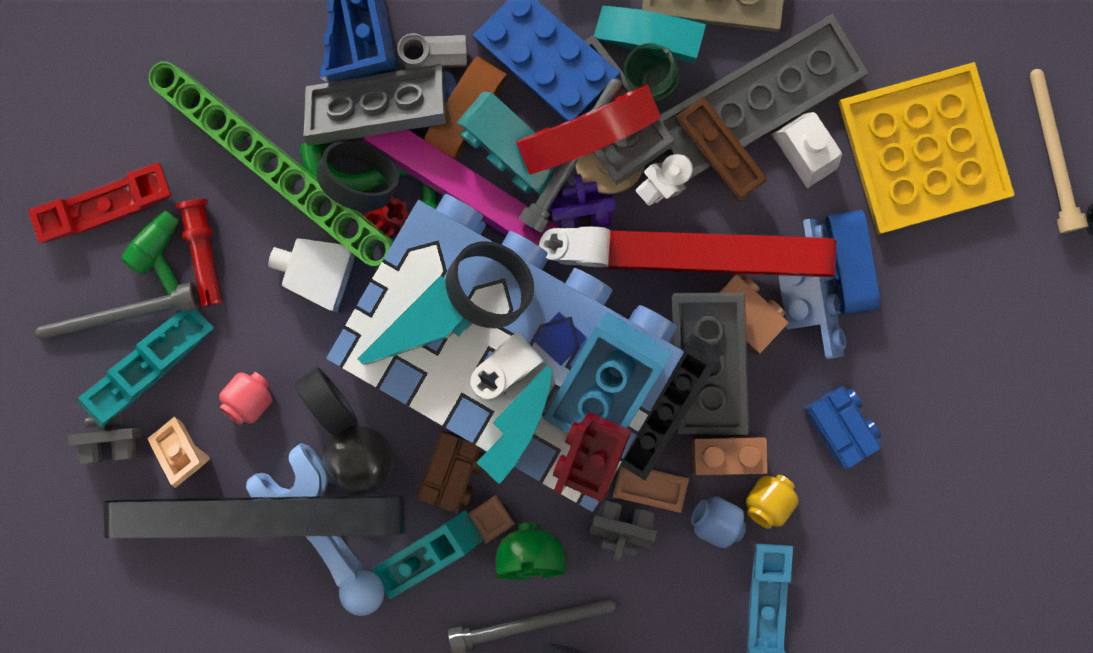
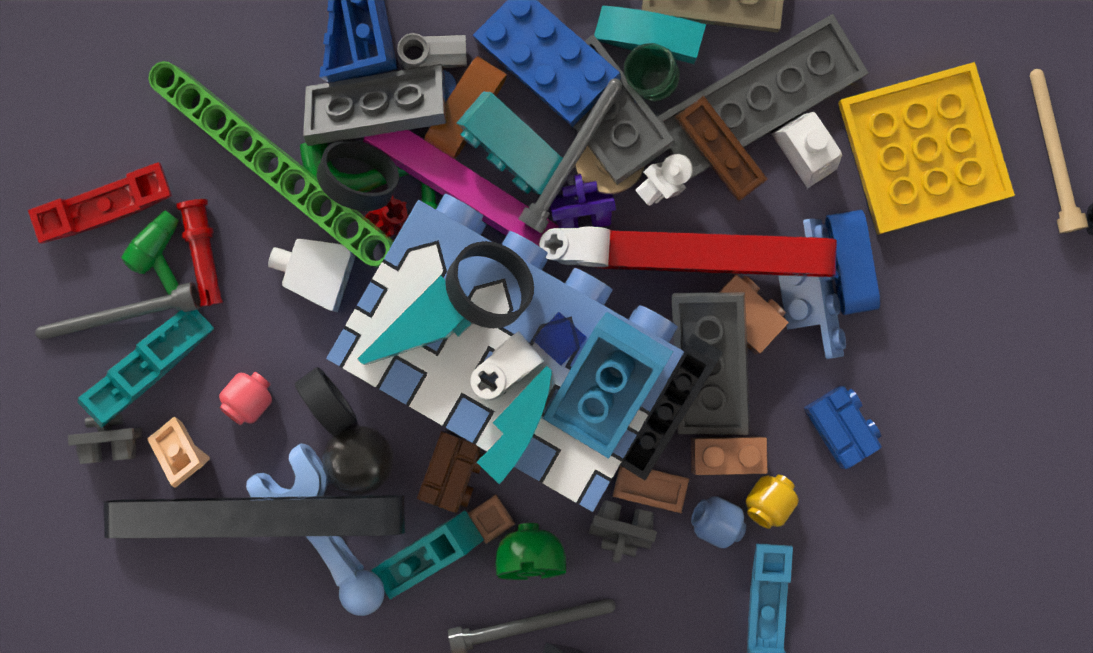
(589, 131): red slope -> none
(591, 457): dark red bracket -> none

